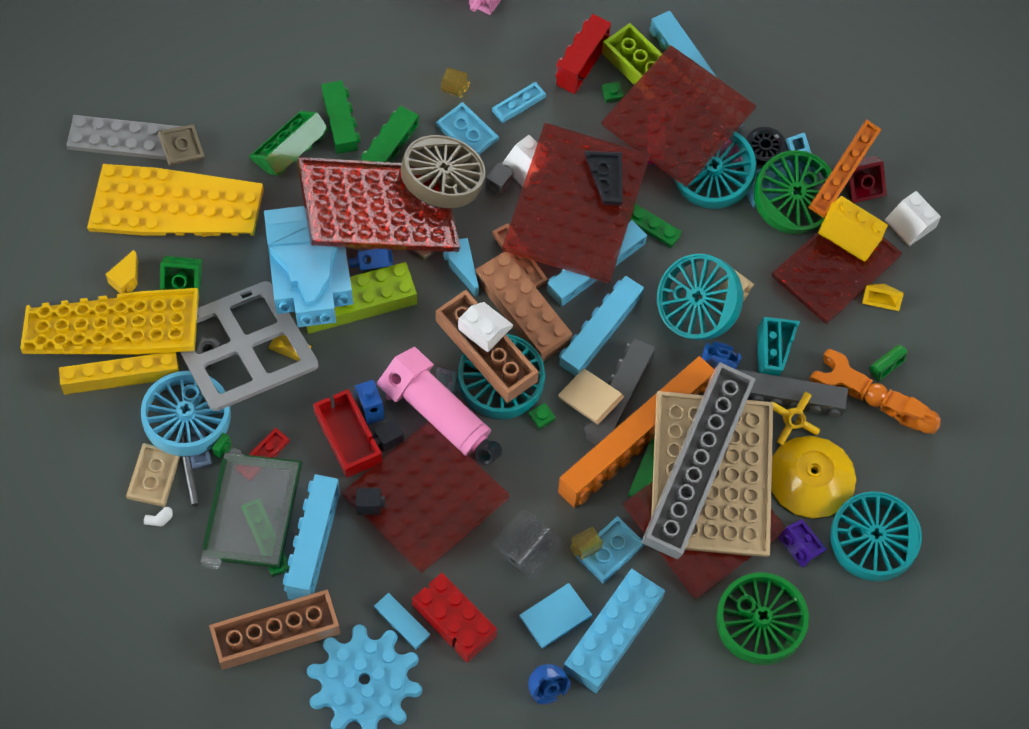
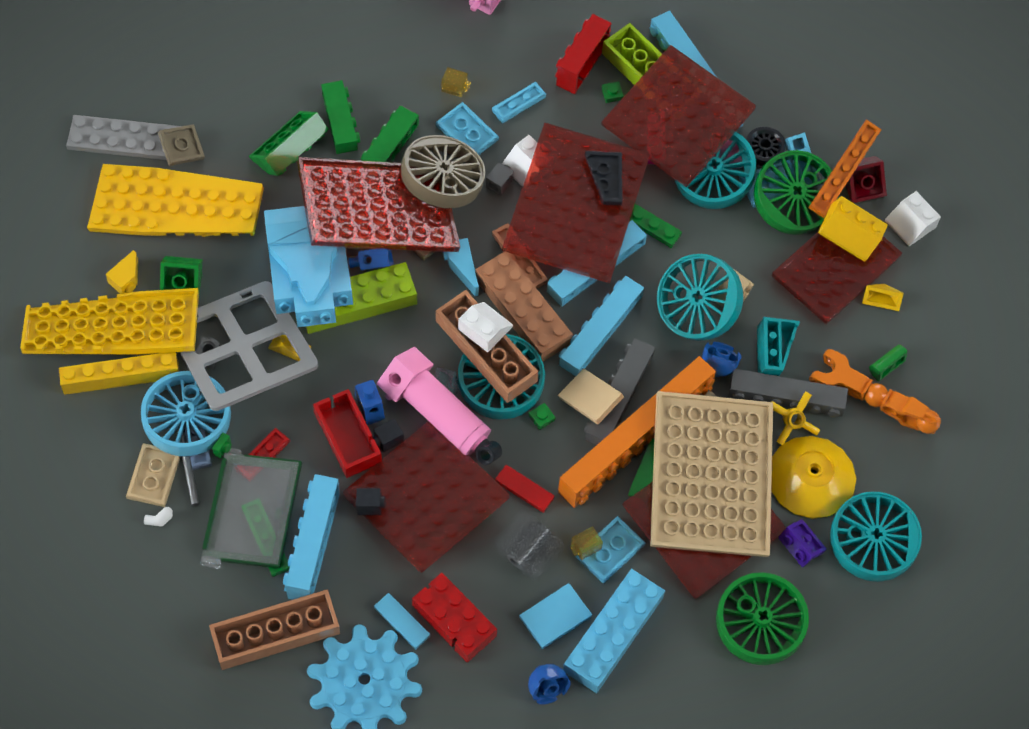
(524, 488): none -> red tile
(698, 461): light grey brick -> none

